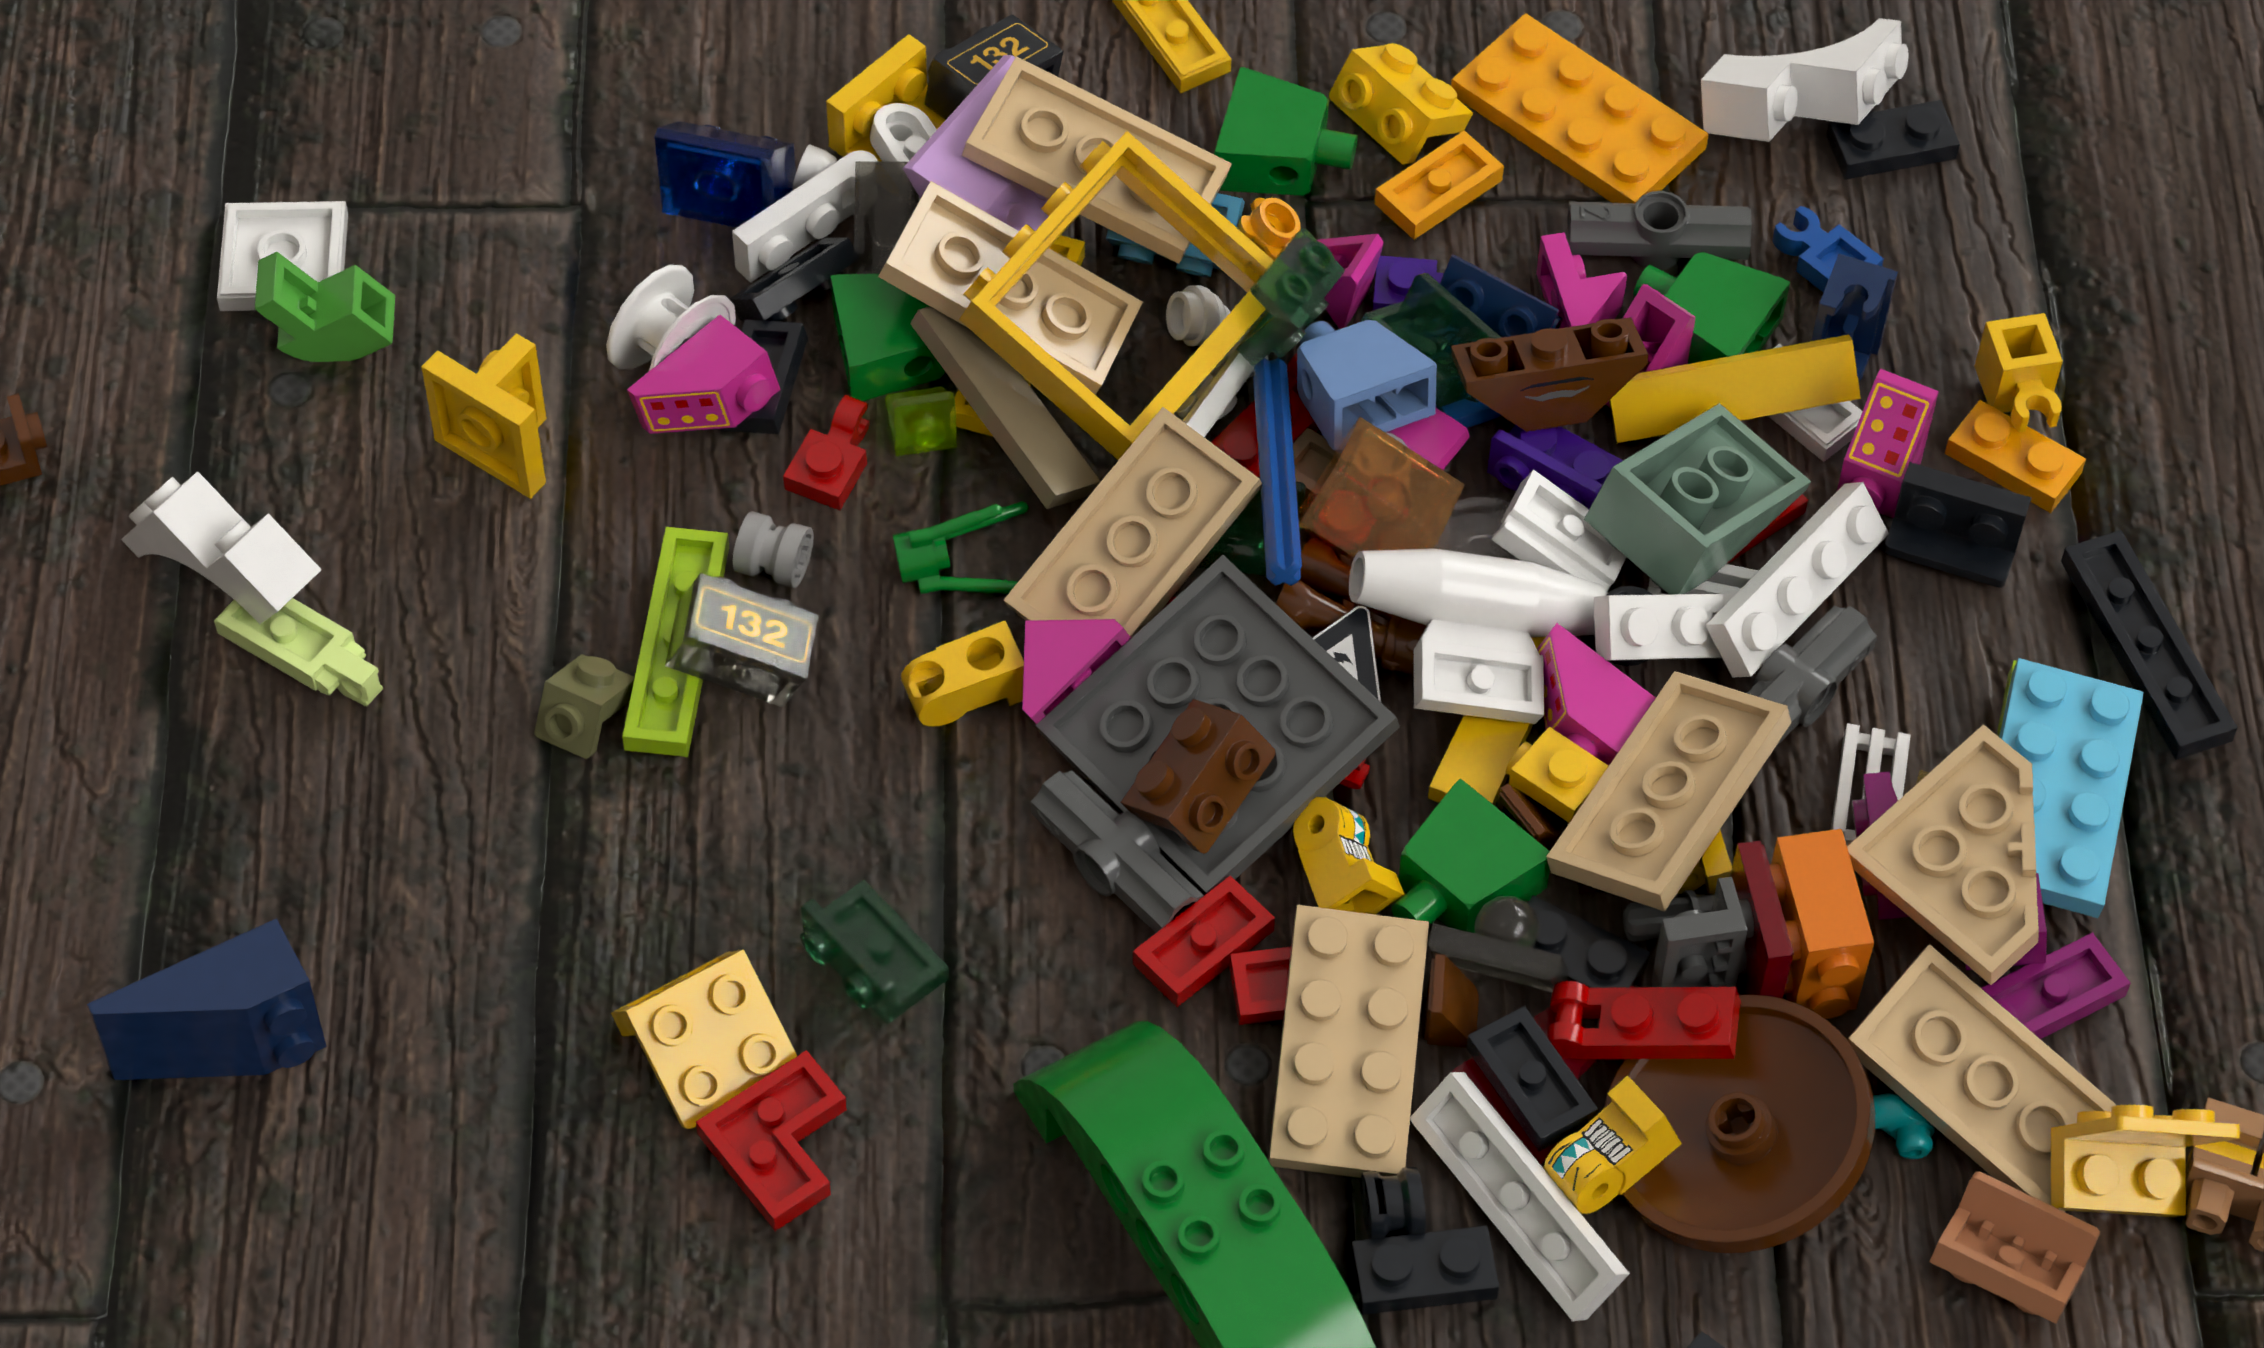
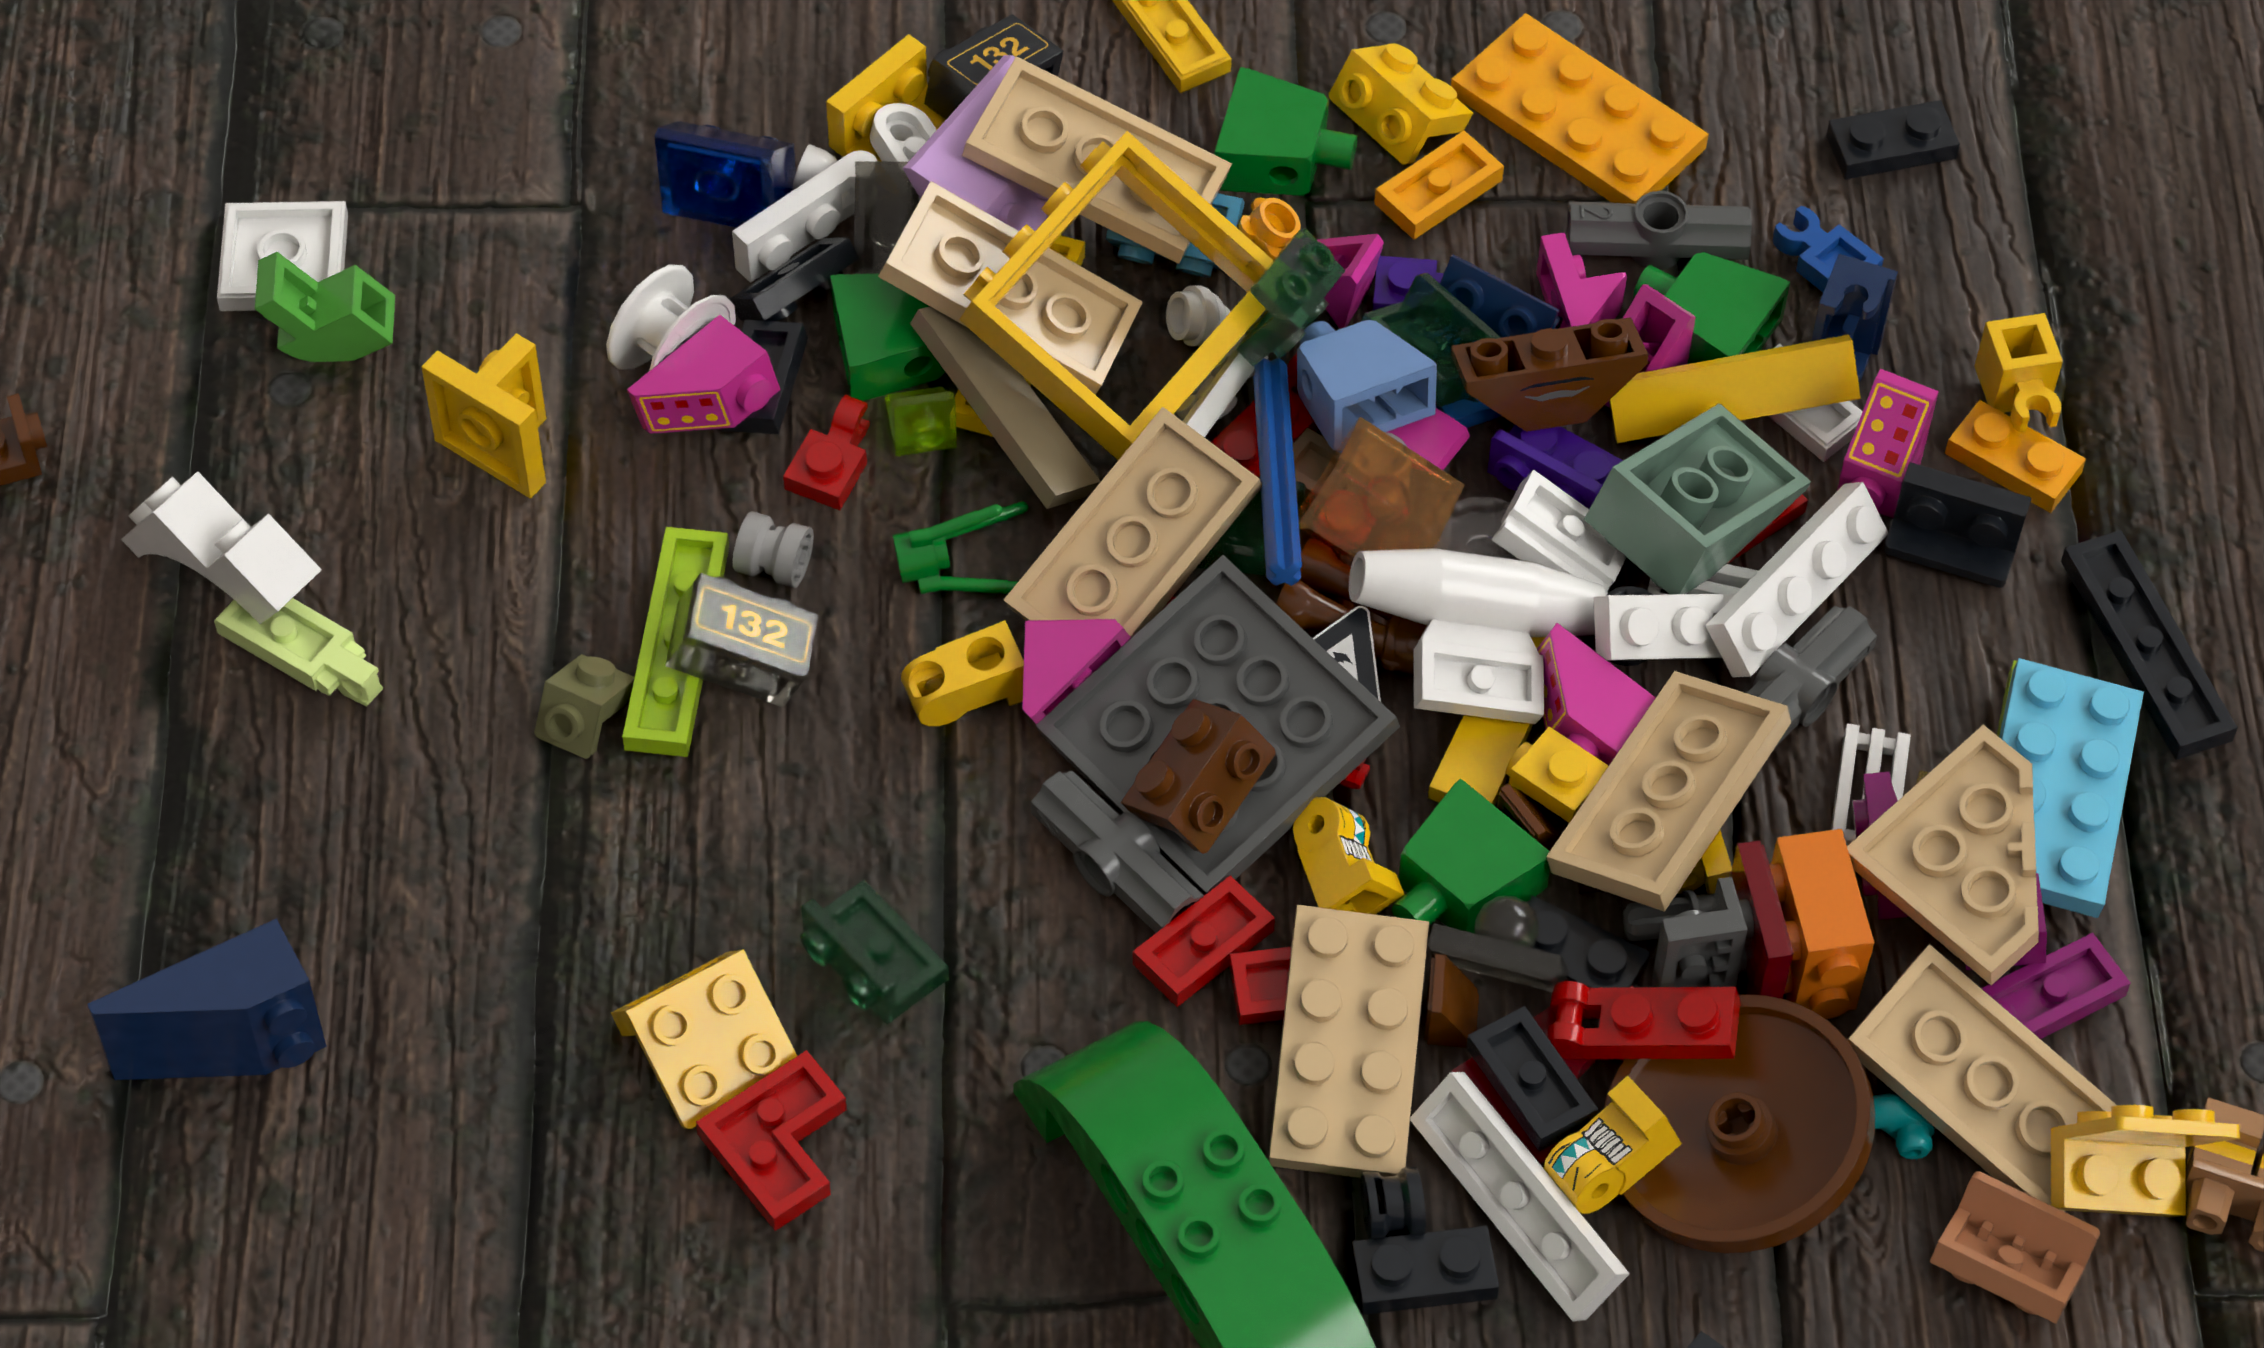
(1833, 83): white arch -> none

